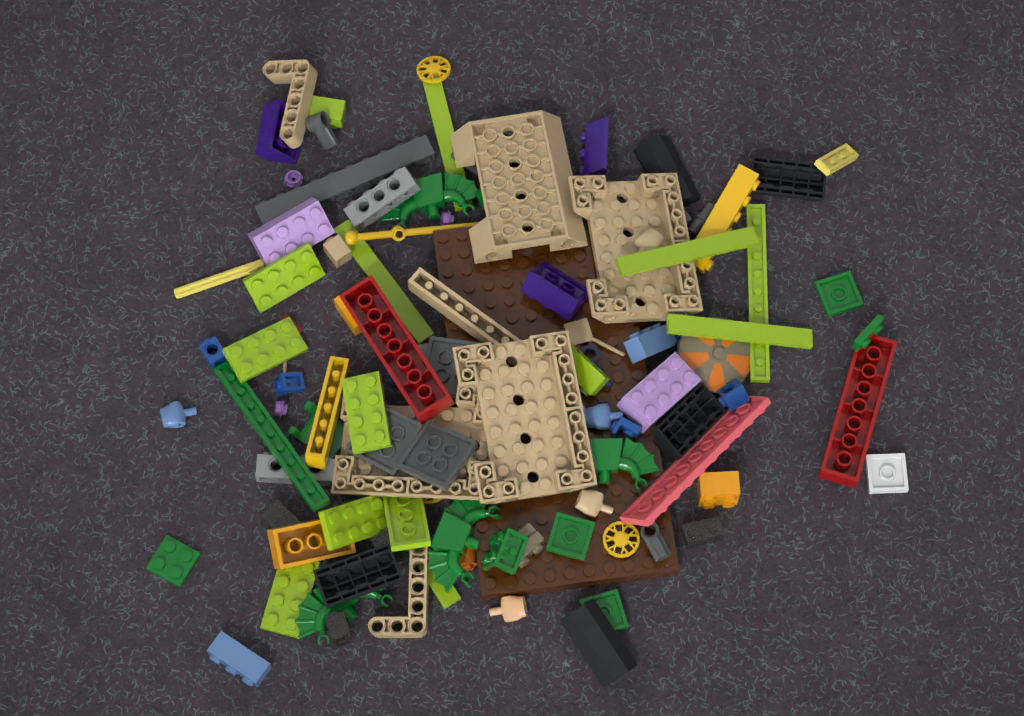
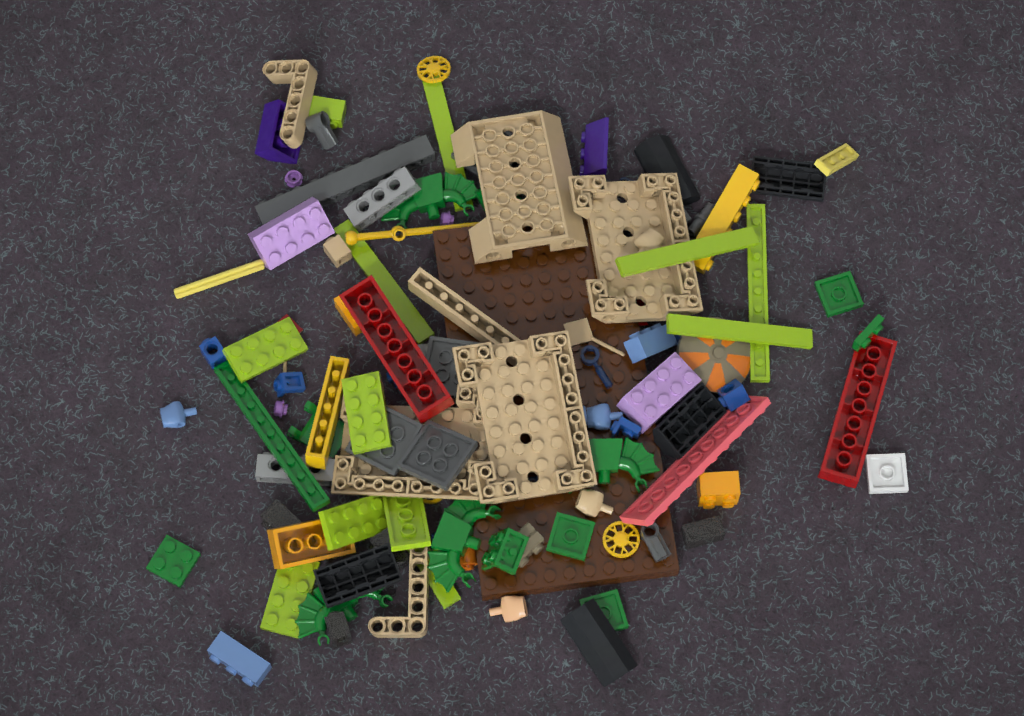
(283, 277): lime plate -> none
(555, 290): dark purple slope -> none
(588, 374): lime brick -> none

